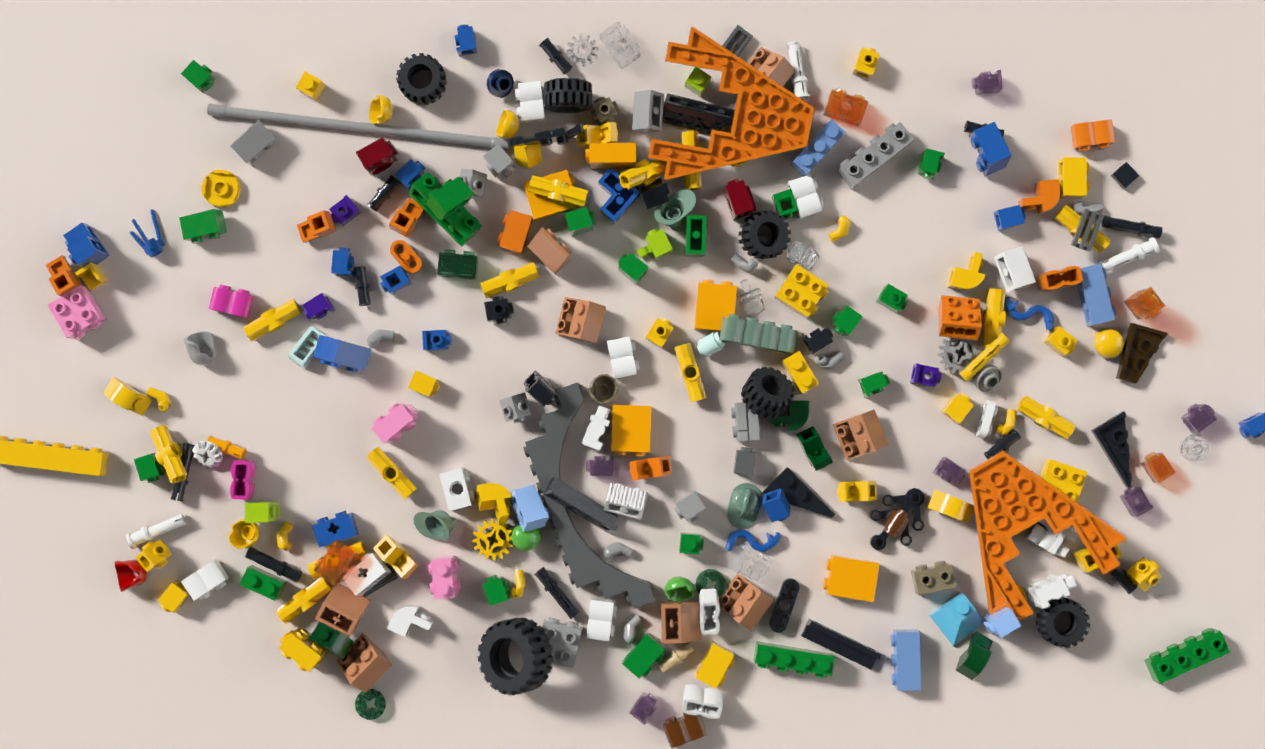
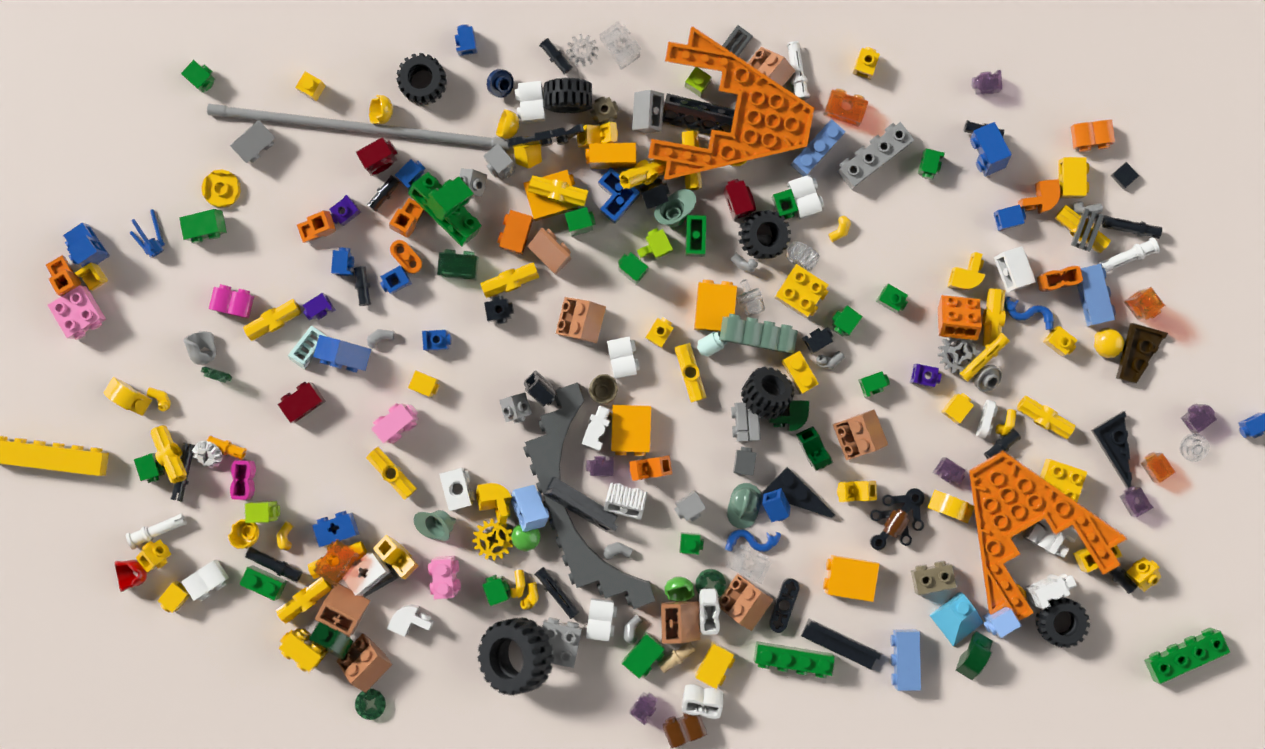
(216, 374): none -> clear green gear
(301, 402): none -> dark red brick
(532, 597): none -> yellow arm

